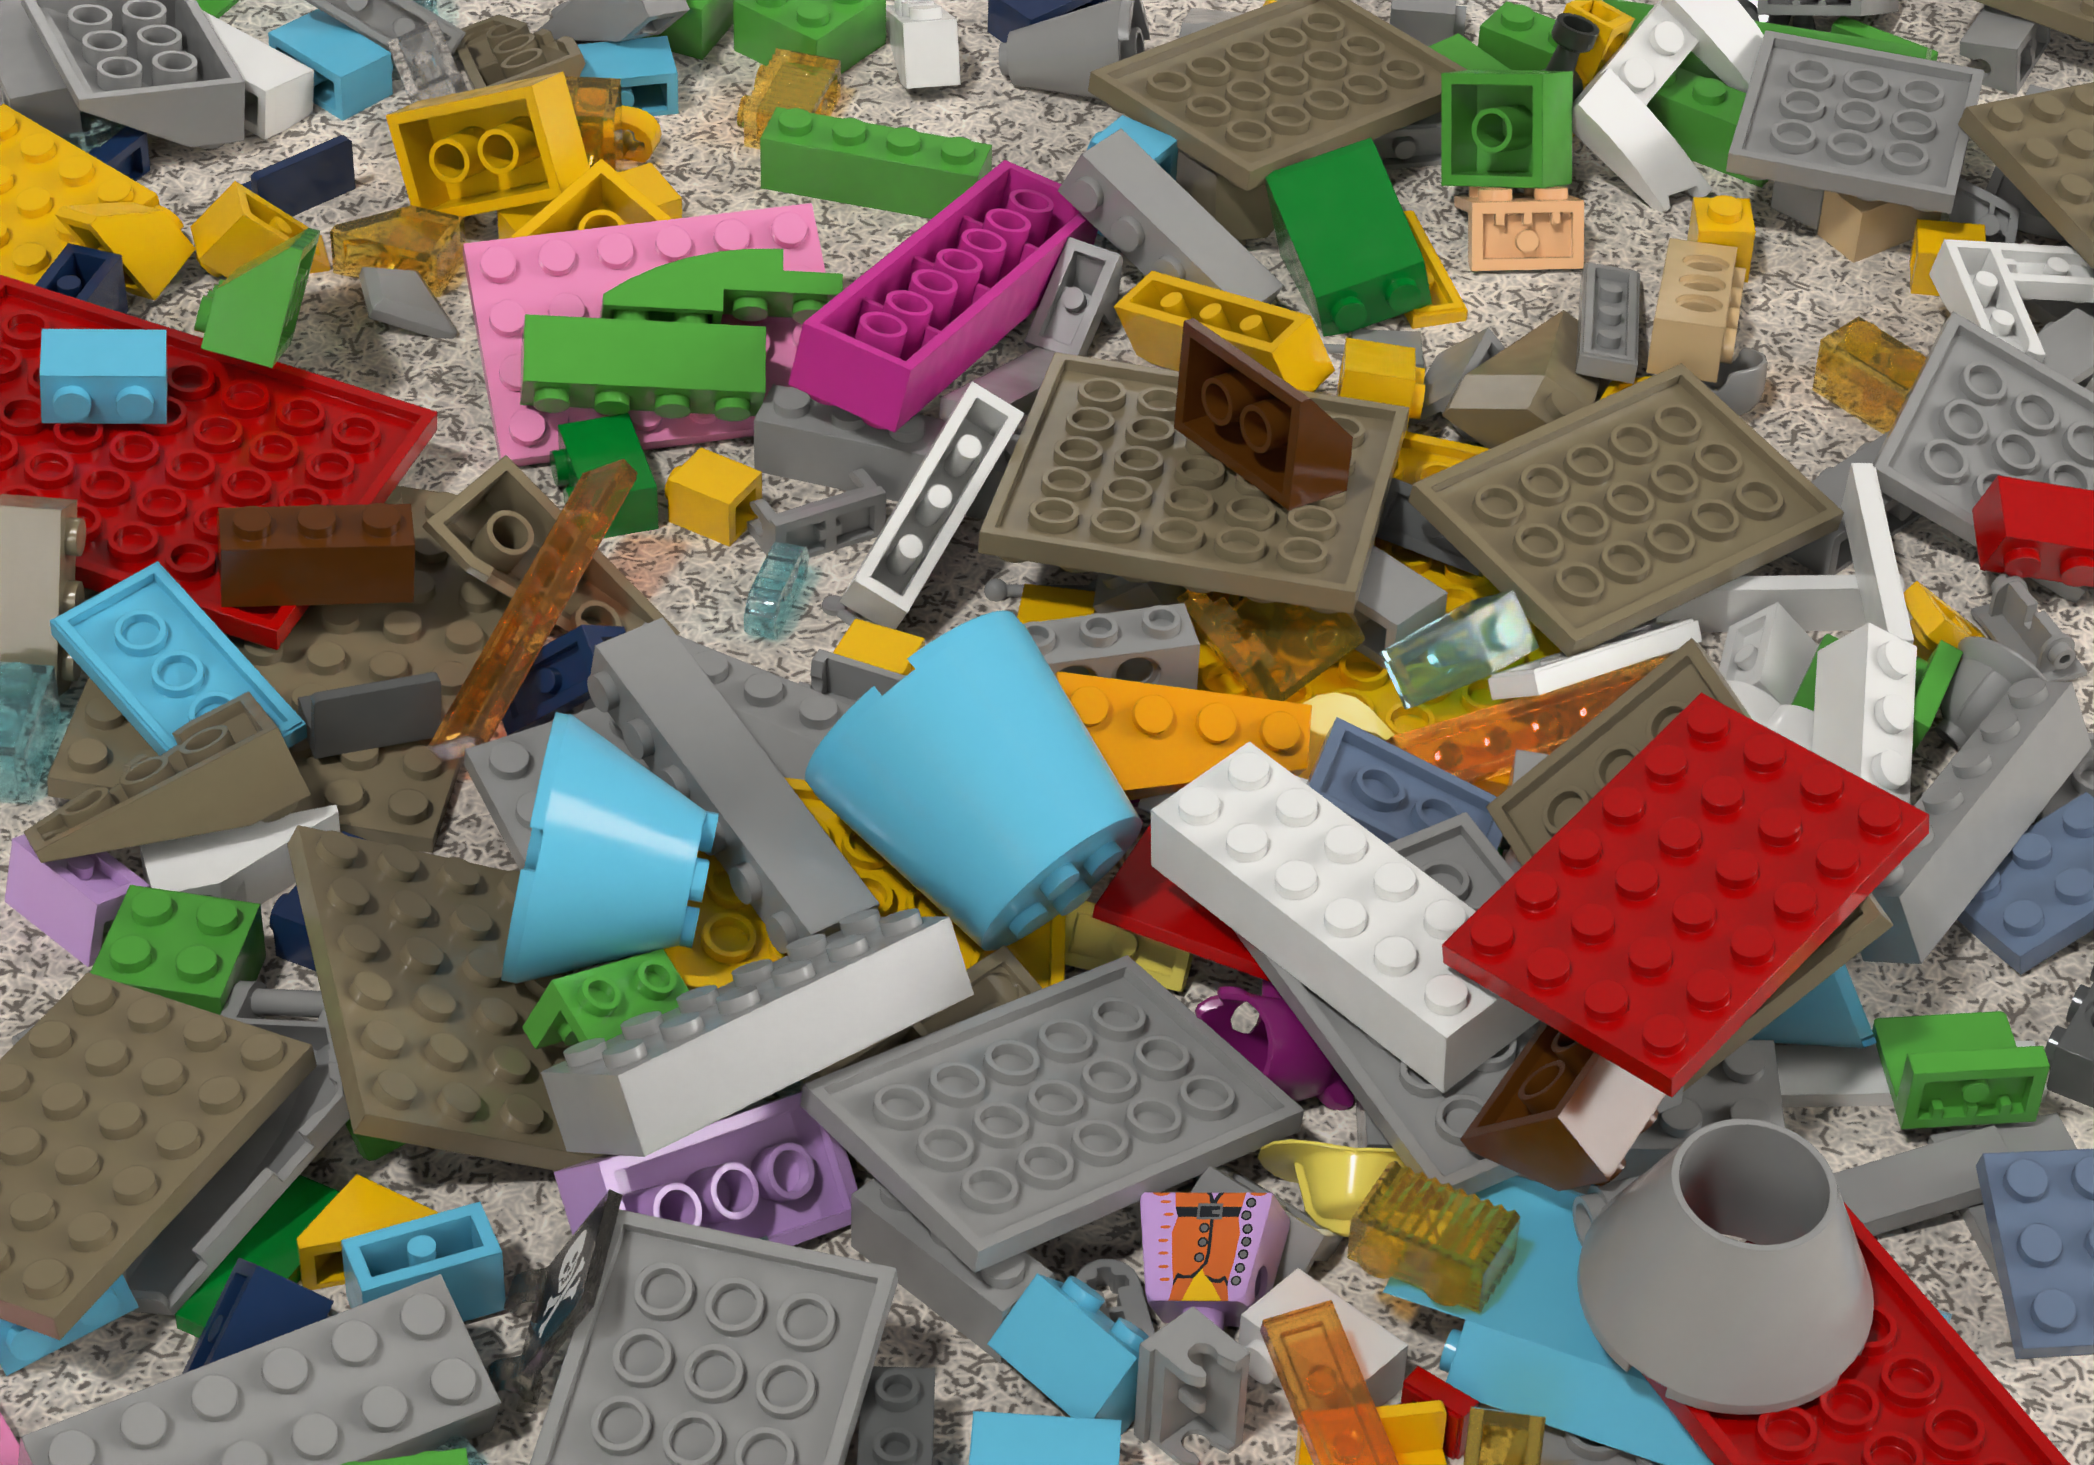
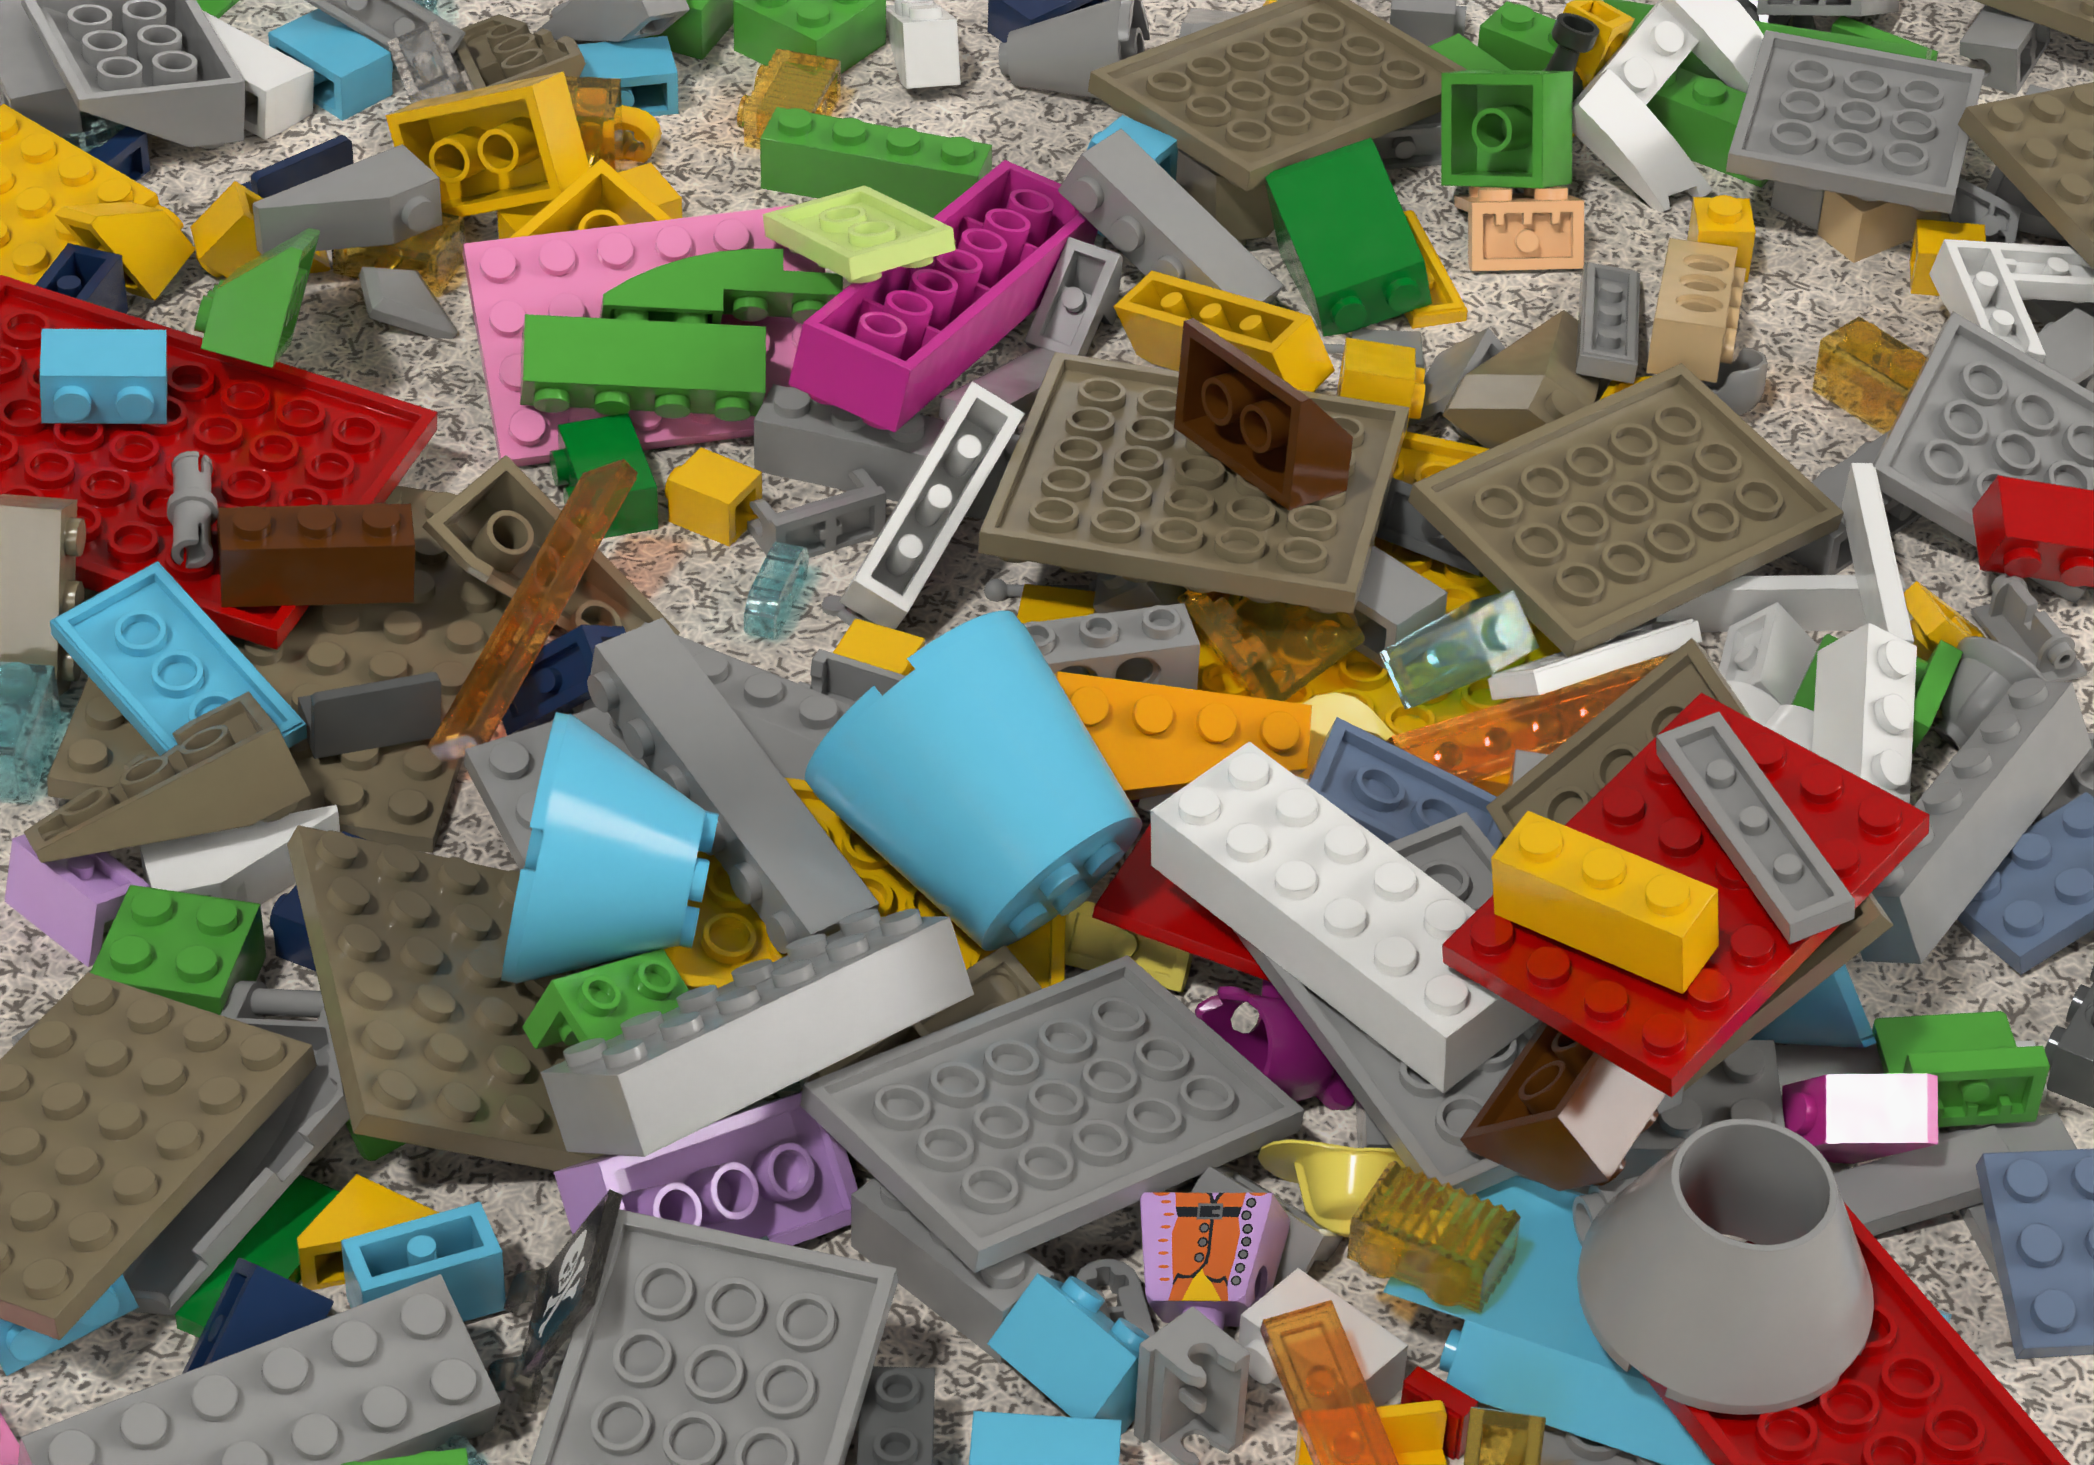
(192, 509): none -> light grey pin
(356, 205): none -> light grey slope
(859, 233): none -> yellowish green plate
(1605, 901): none -> yellow brick
(1755, 828): none -> light grey plate
(1863, 1114): none -> slope

